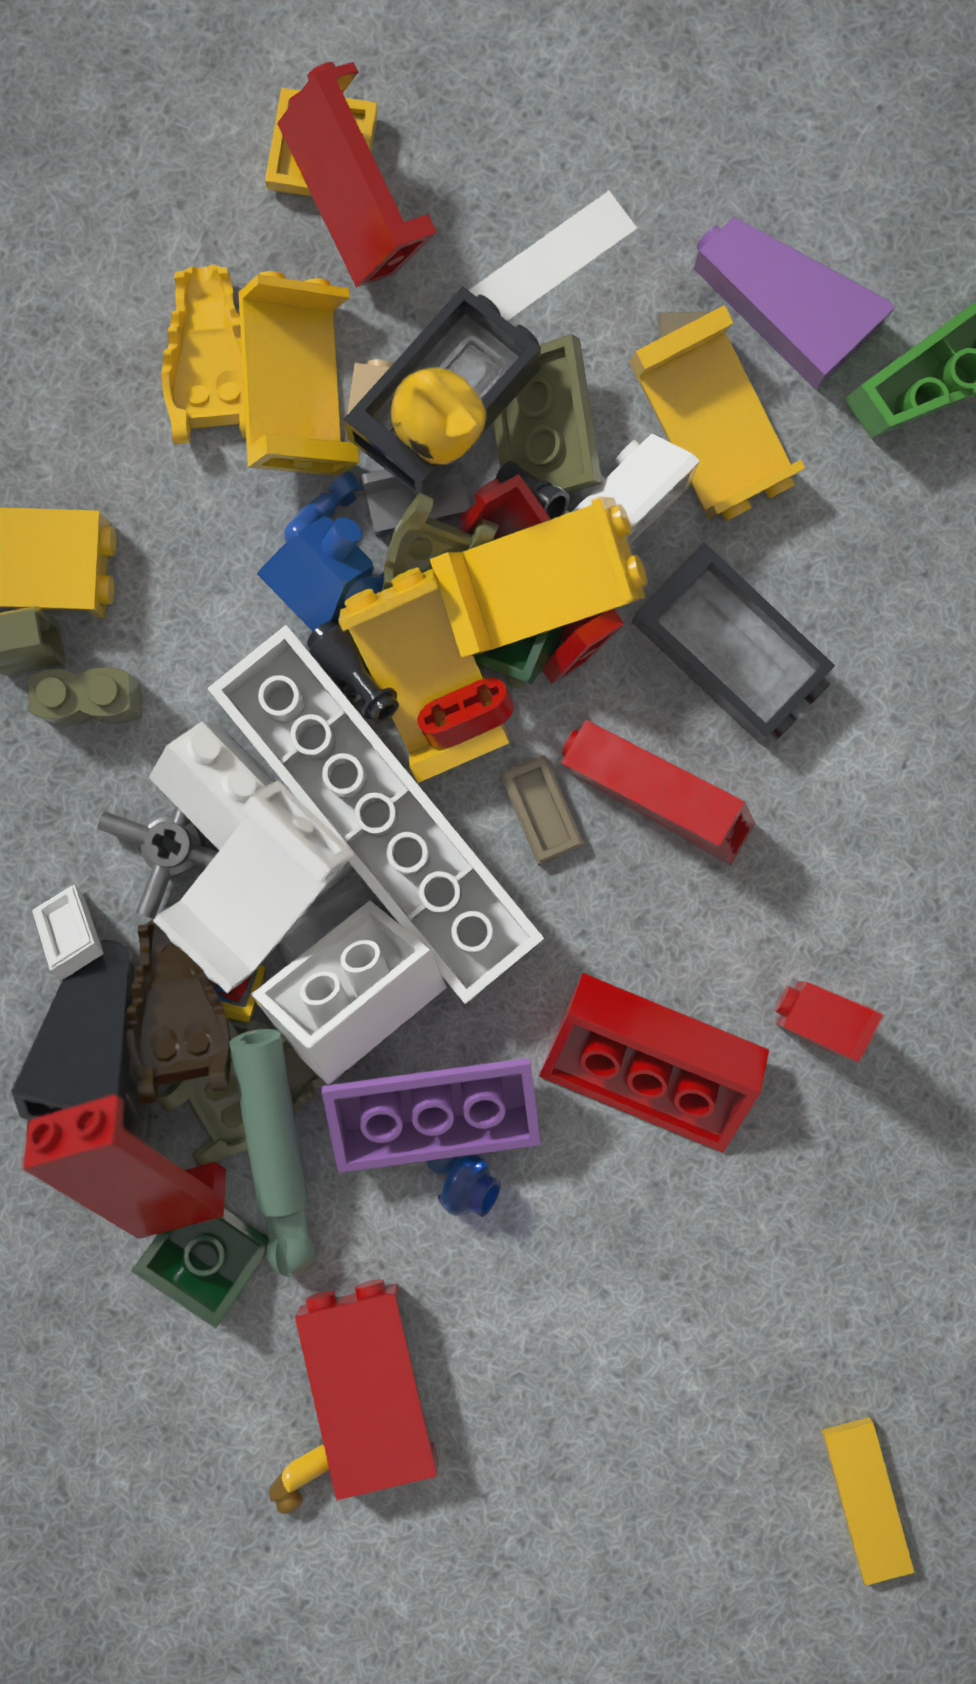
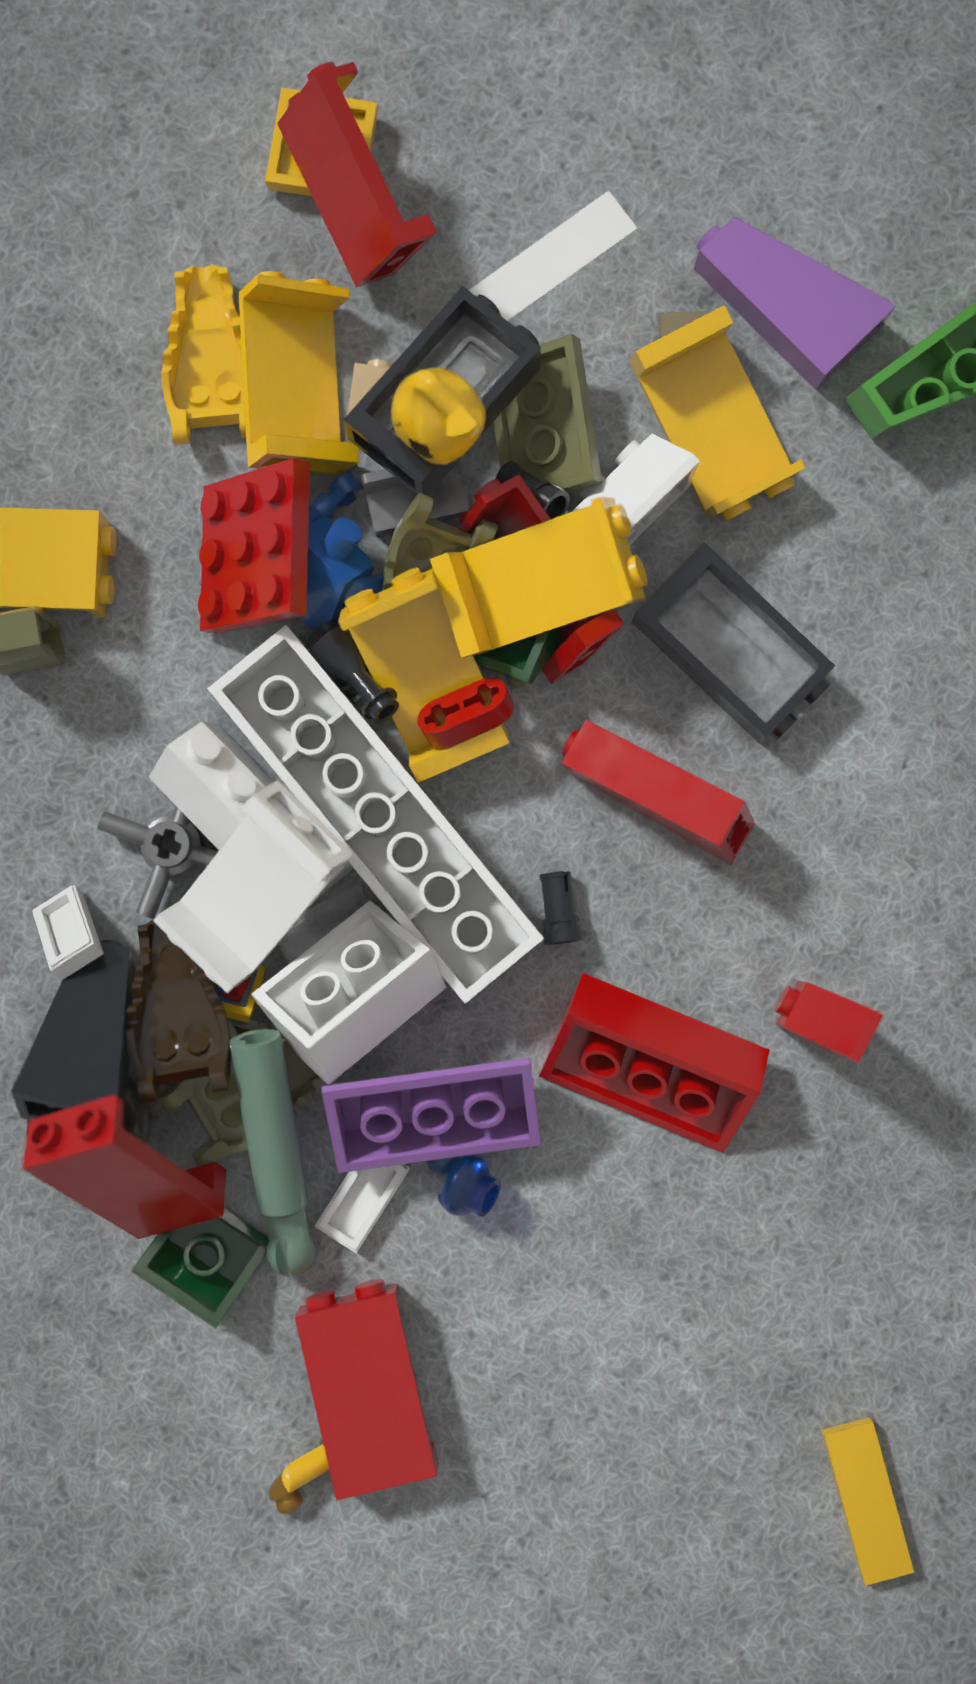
(74, 699): olive brick -> none
(255, 547): none -> red plate
(360, 1204): none -> white tile
(541, 809): dark tan tile -> none
(559, 909): none -> black pin

